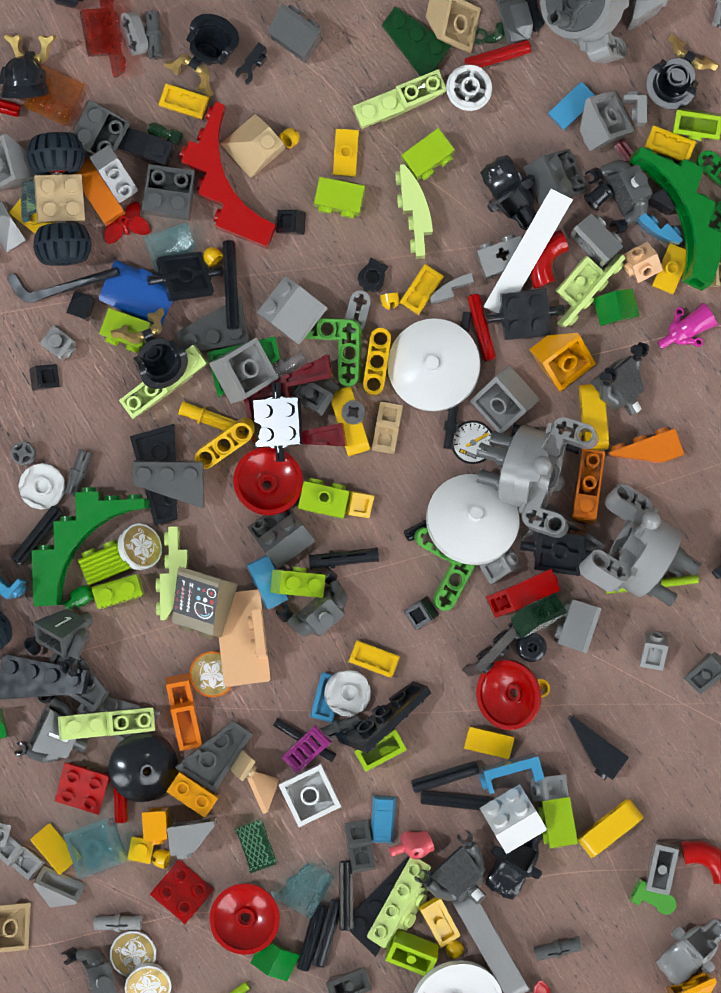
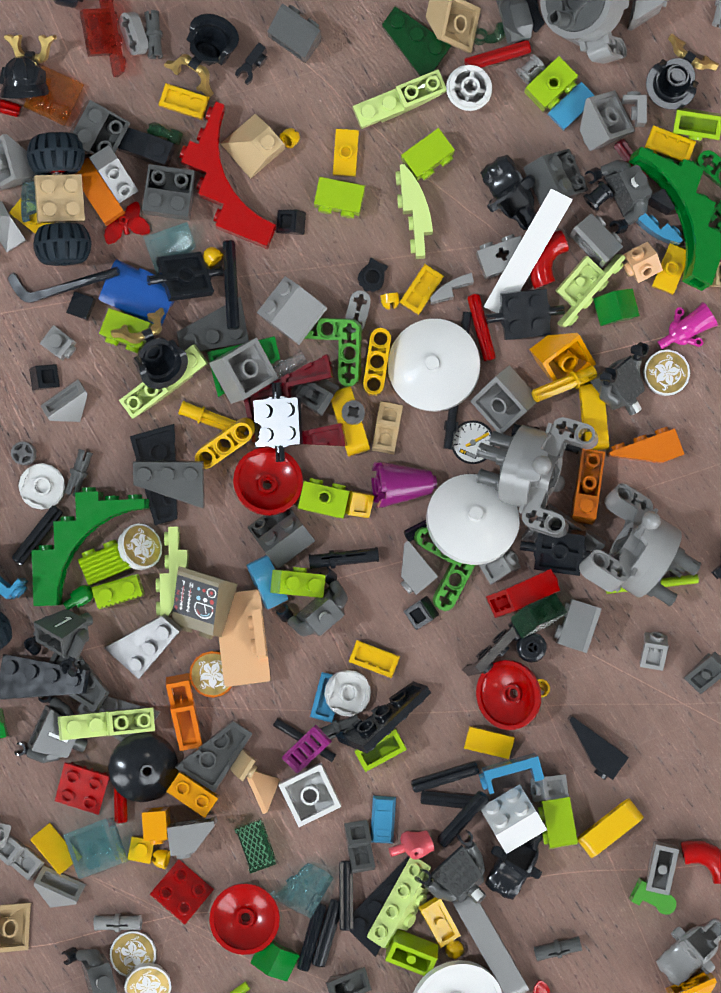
(67, 404): none -> light grey slope
(143, 646): none -> wing
(400, 483): none -> magenta cone
(415, 570): none -> light grey slope
(462, 819): none -> black axle
(533, 62): none -> light grey bush
(551, 84): none -> lime brick
(566, 383): none -> yellow axle
(666, 372): none -> tile

